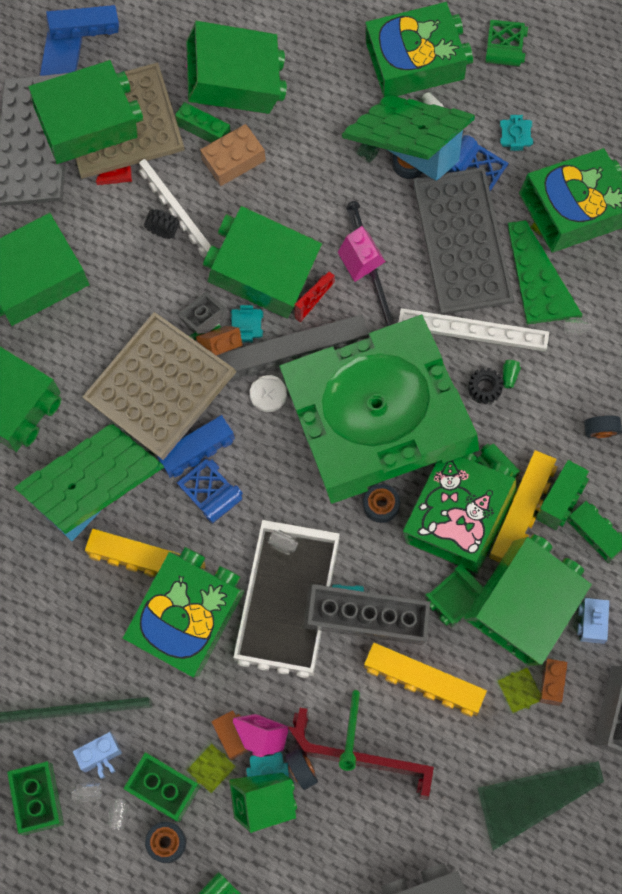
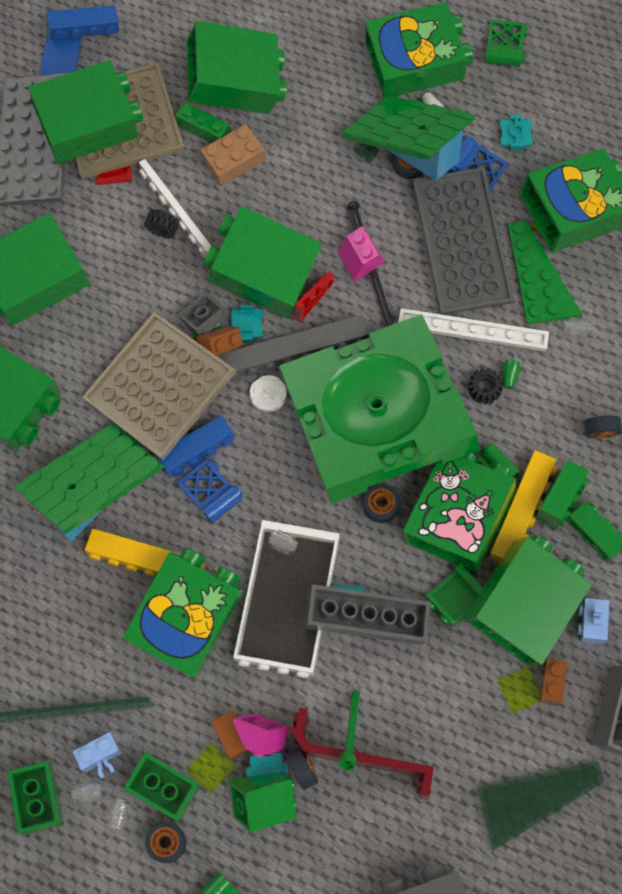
(425, 679): yellow brick -> none

